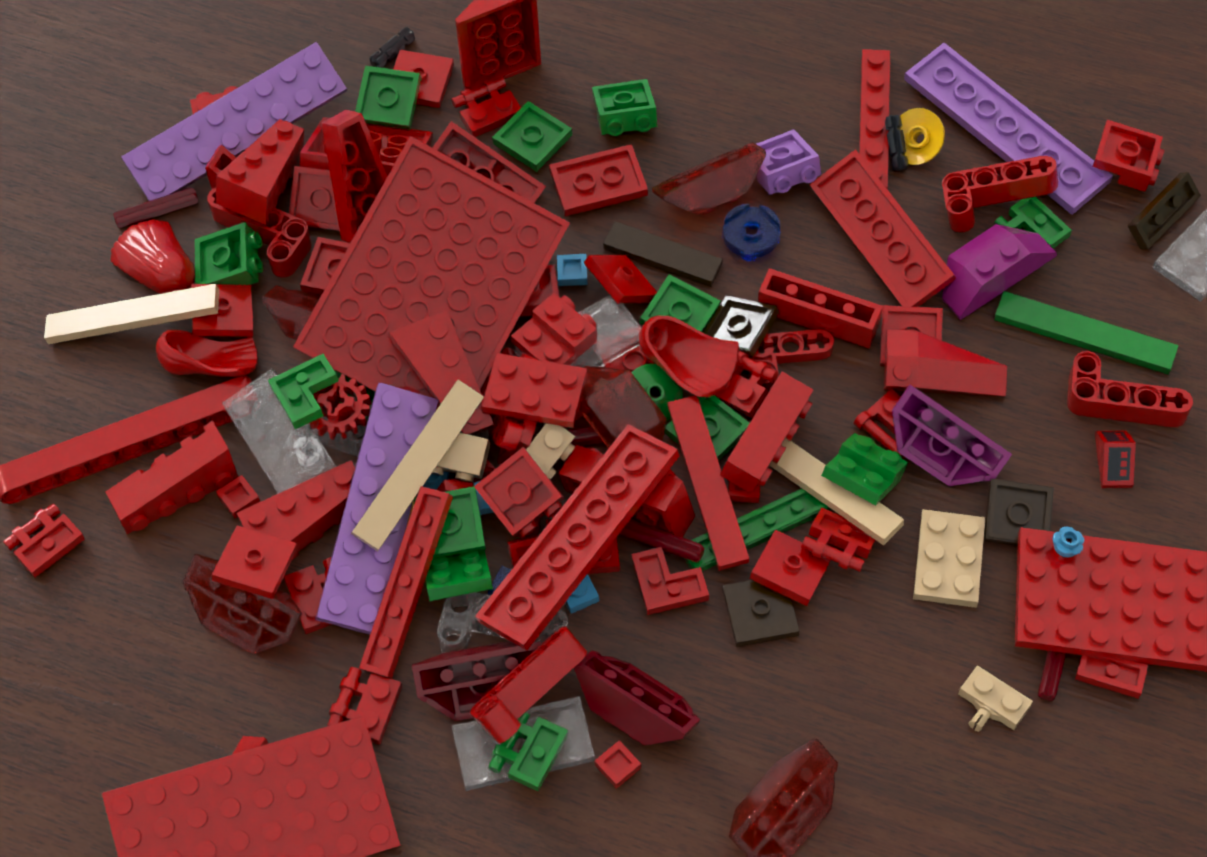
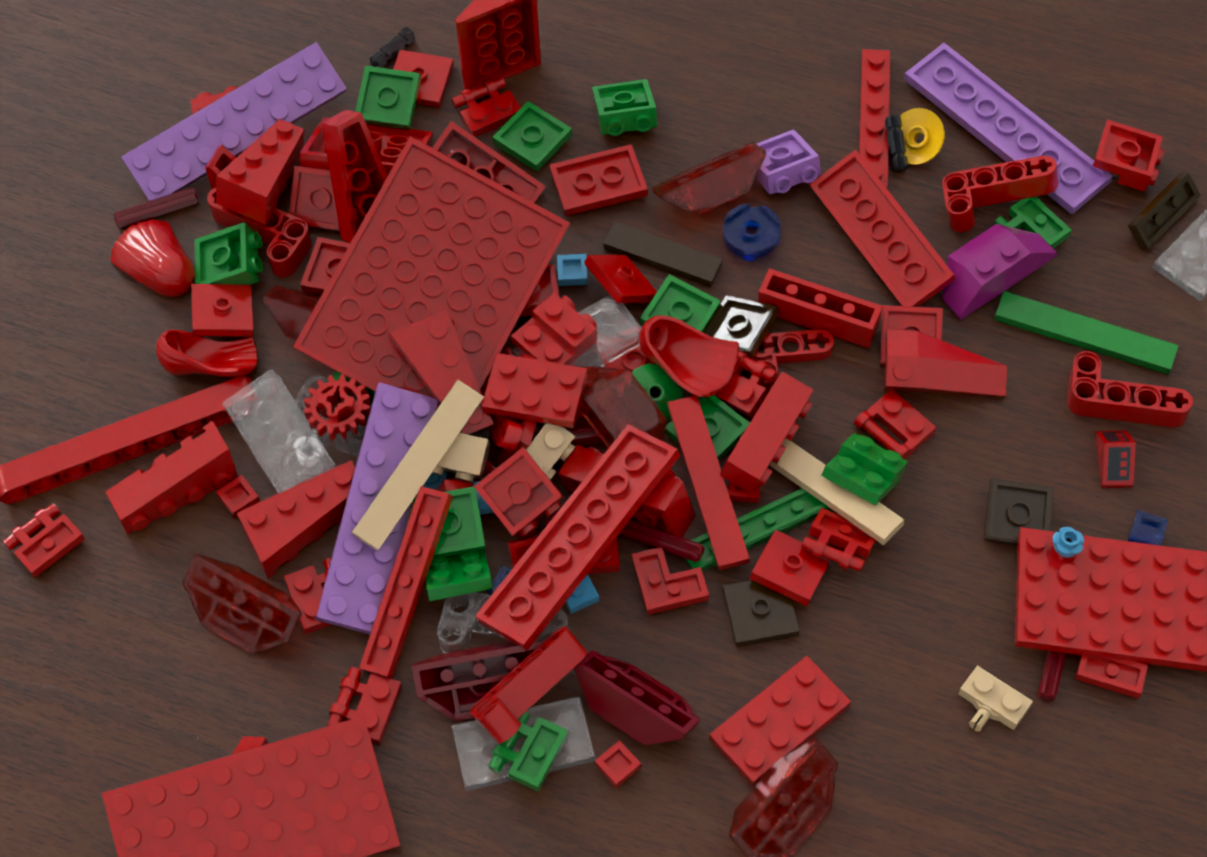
(132, 314): tile -> none
(254, 562): red plate -> none
(296, 387): green plate -> none
(779, 720): none -> red plate
(944, 442): magenta wedge -> none
(949, 558): tan plate -> none
(1147, 528): none -> clear blue plate

